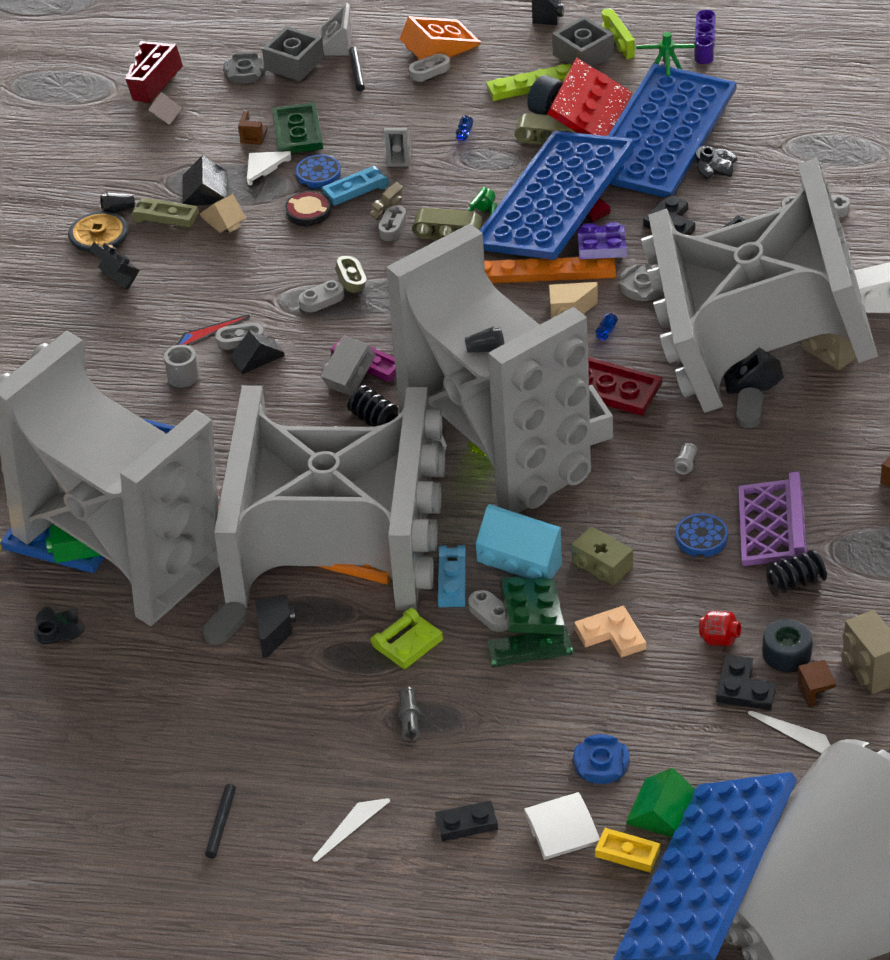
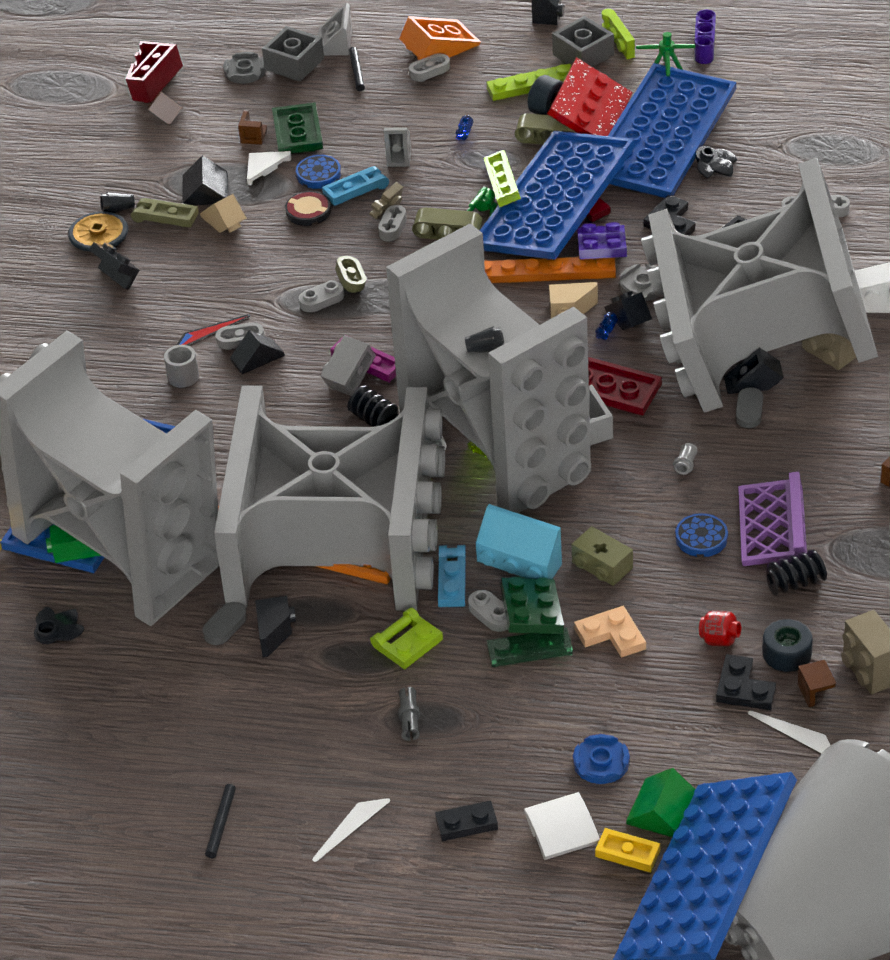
(502, 178): none -> tile
(629, 309): none -> black slope

